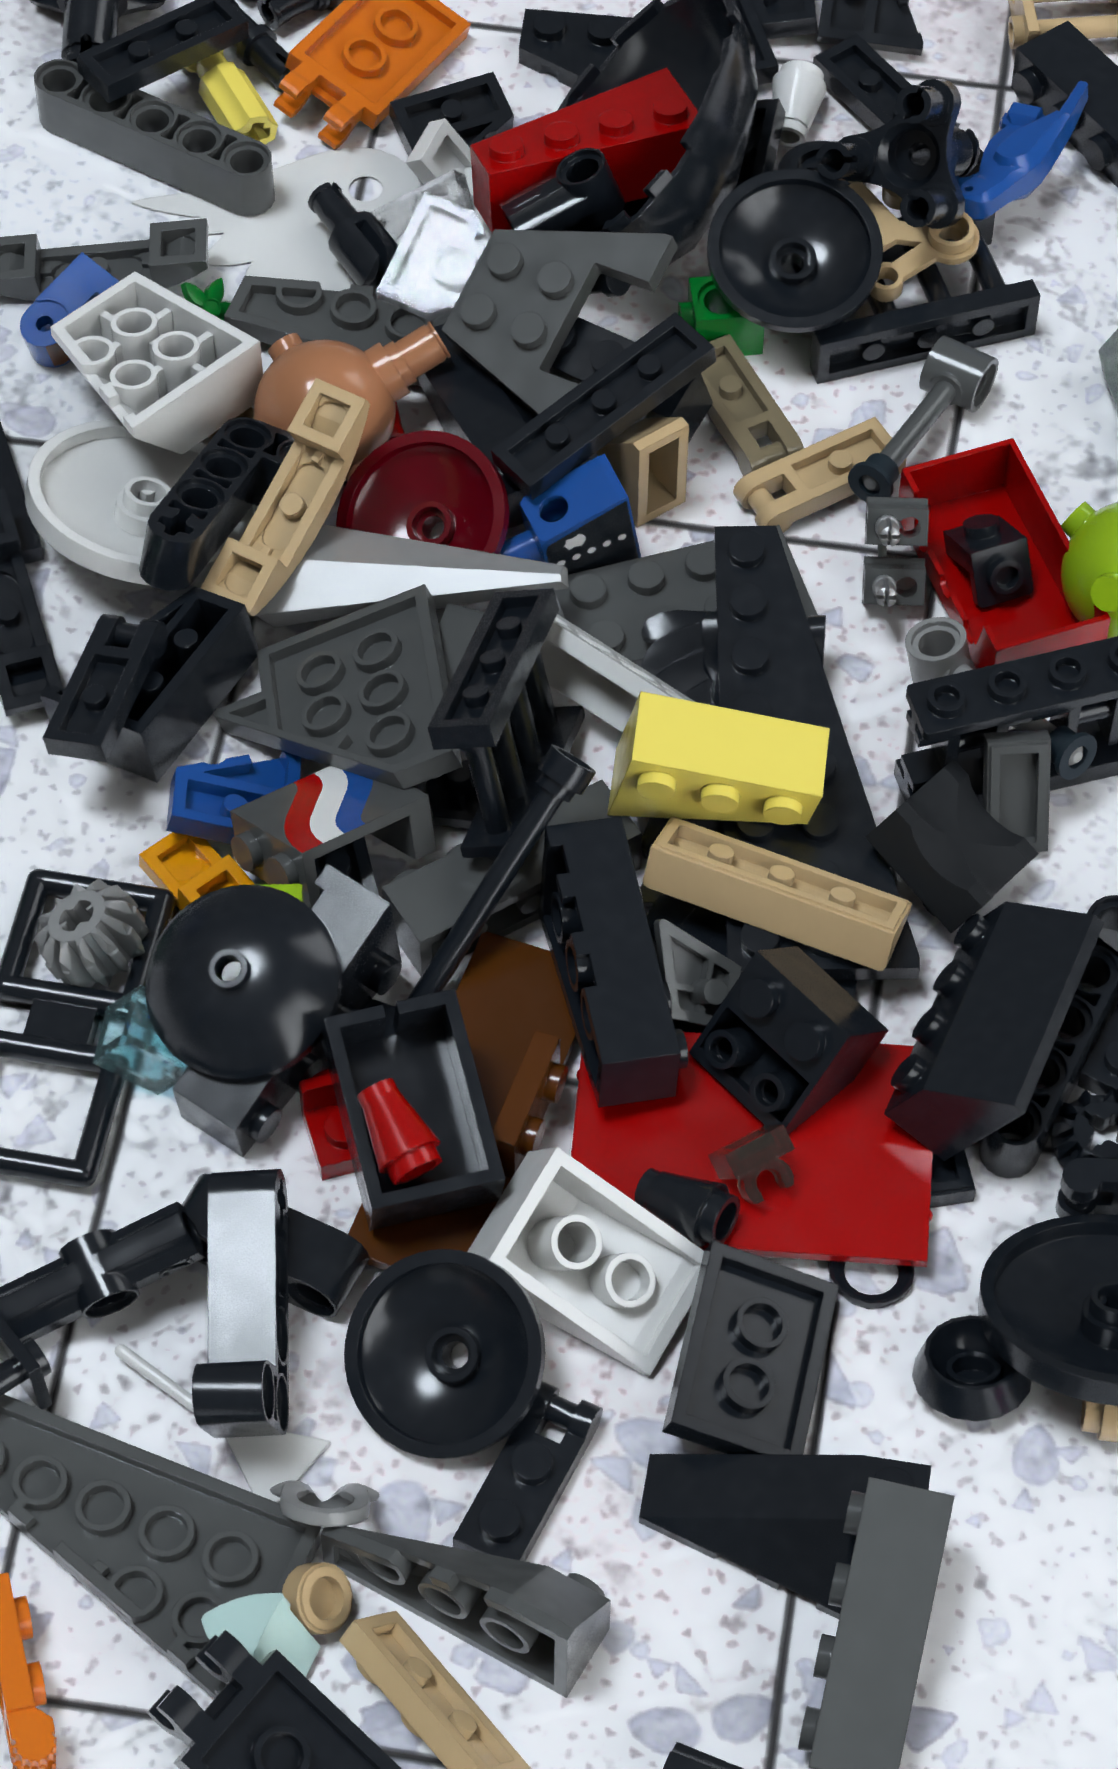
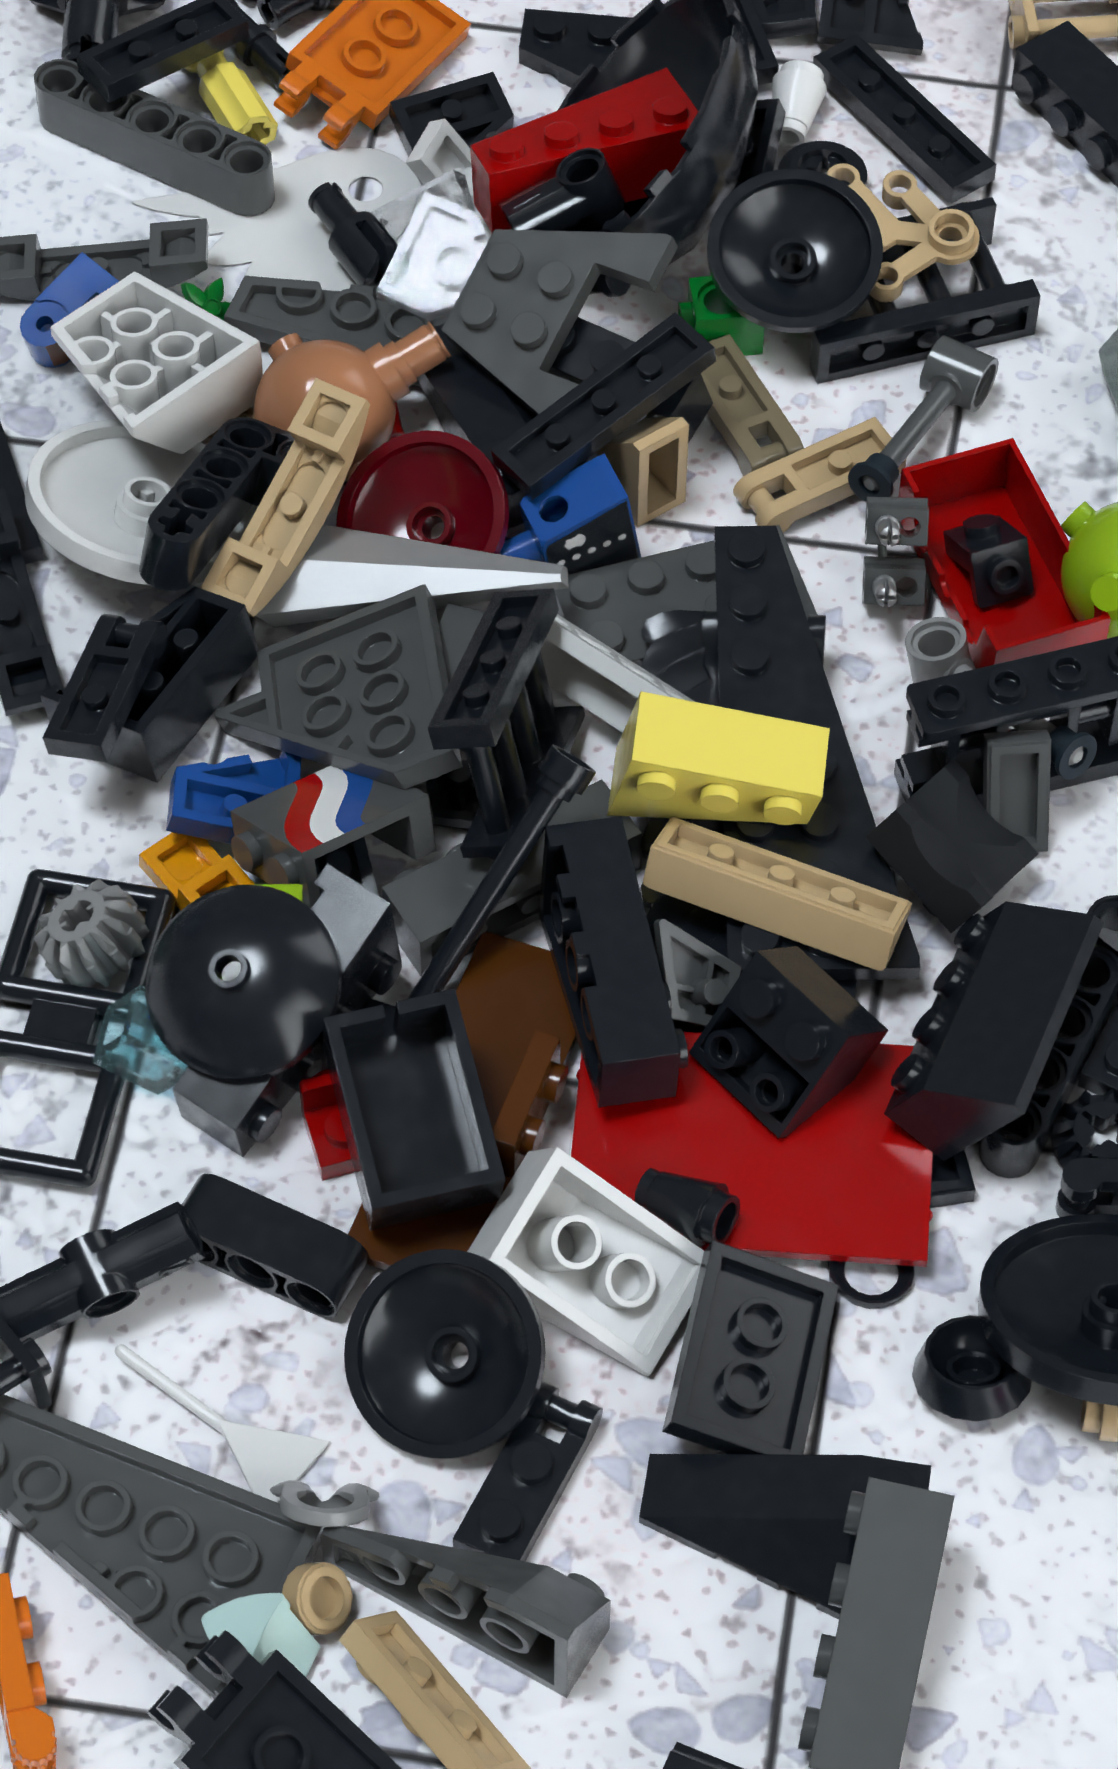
(247, 1370): beam -> none
(398, 1134): red cone -> none
(753, 1154): clear smoke tile -> none
(912, 155): black wheel -> none
(1020, 154): blue animal -> none

